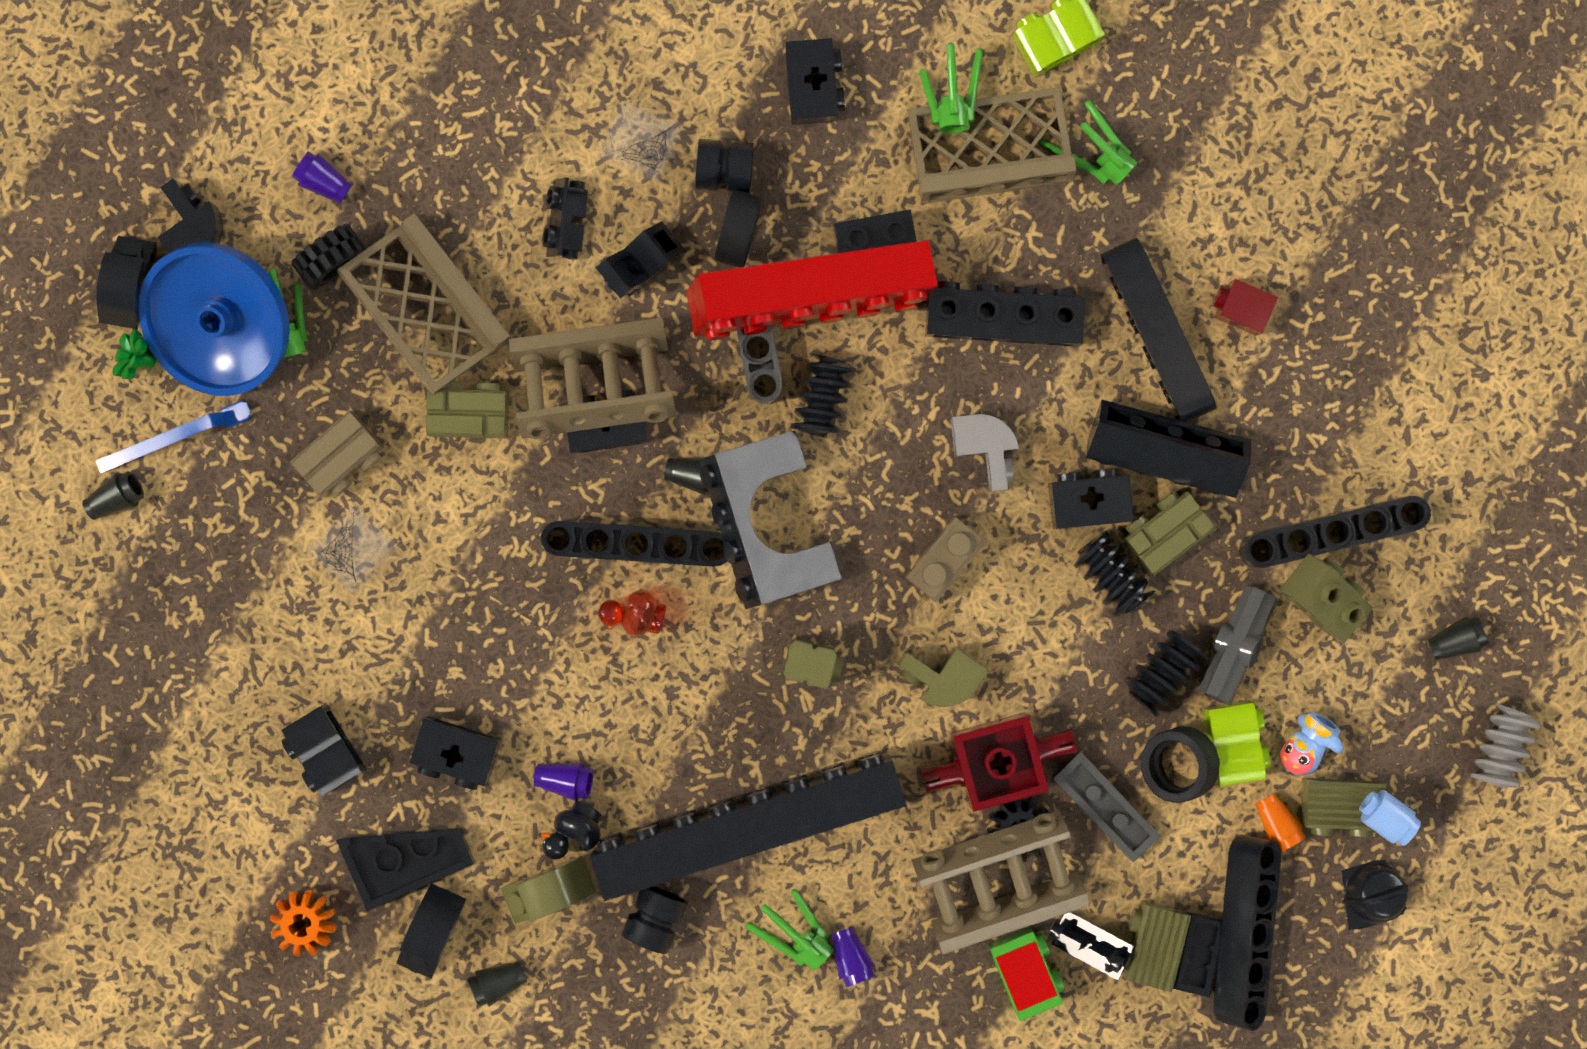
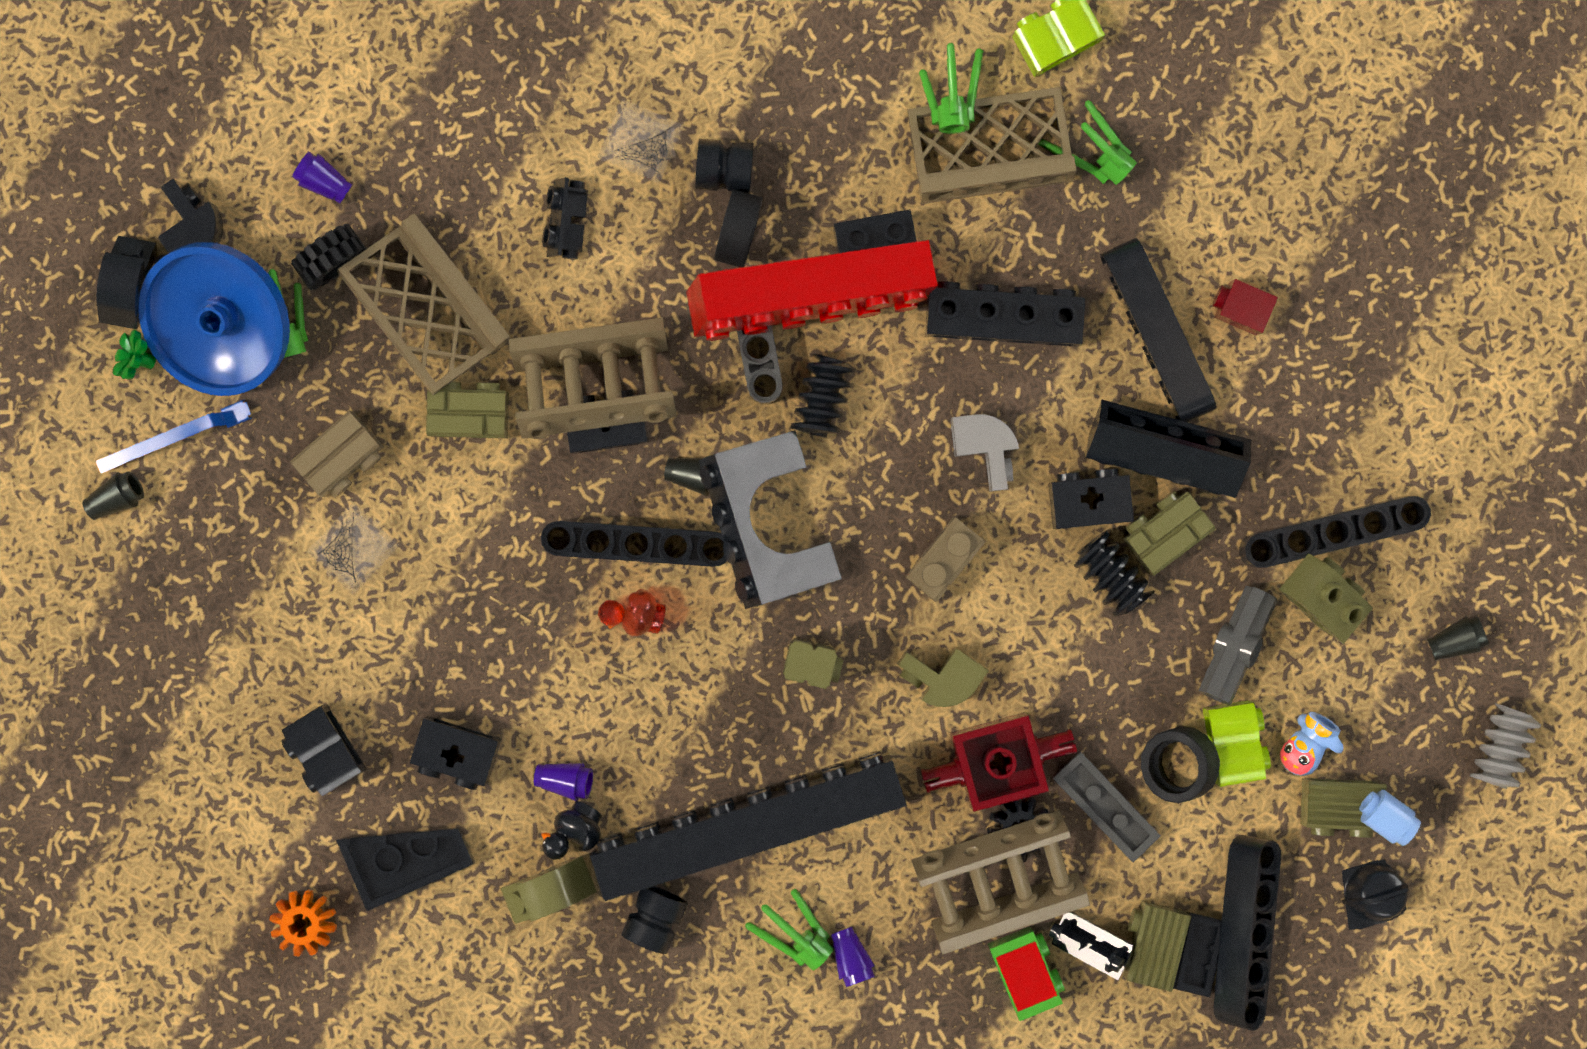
(430, 930): black brick -> none
(496, 982): pearl dark grey cone -> none
(641, 260): black brick -> none
(811, 105): black brick -> none
(1164, 671): black piece -> none
(1280, 822): orange cone -> none

